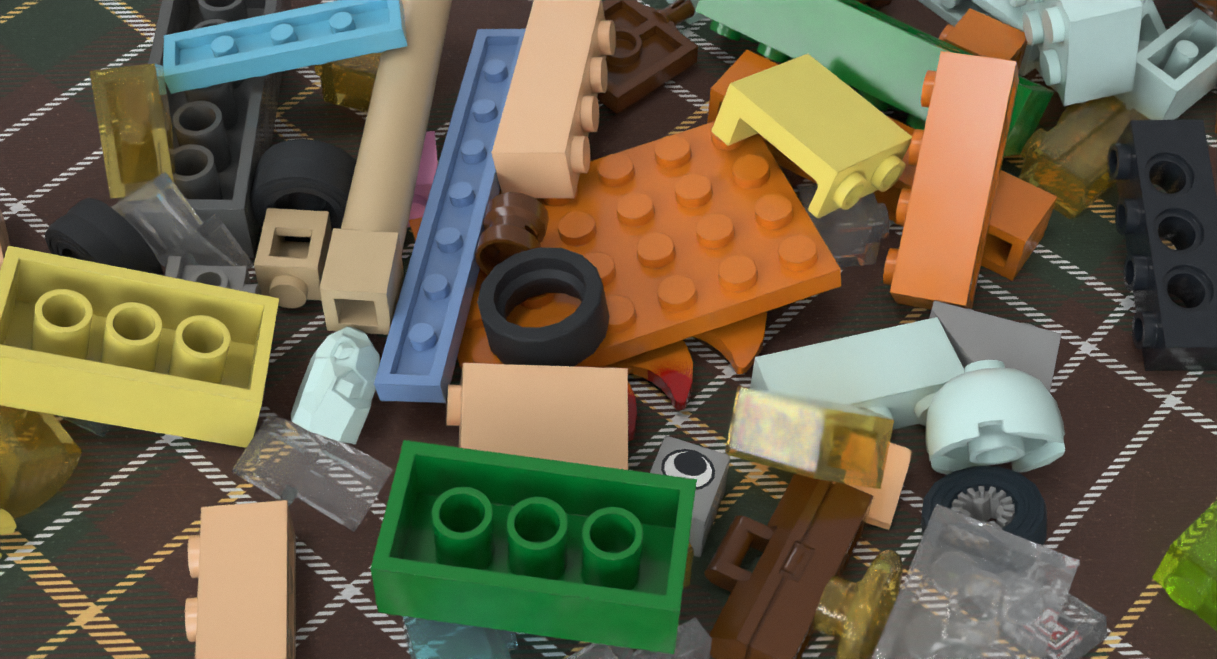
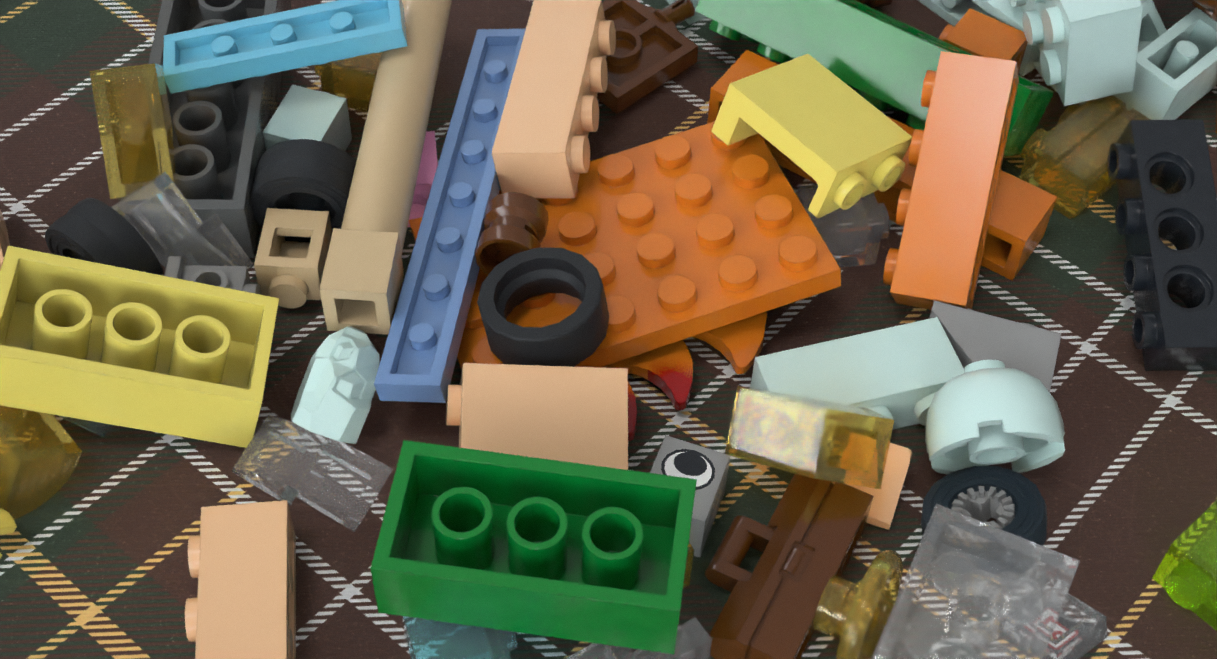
(310, 116): none -> light aqua brick

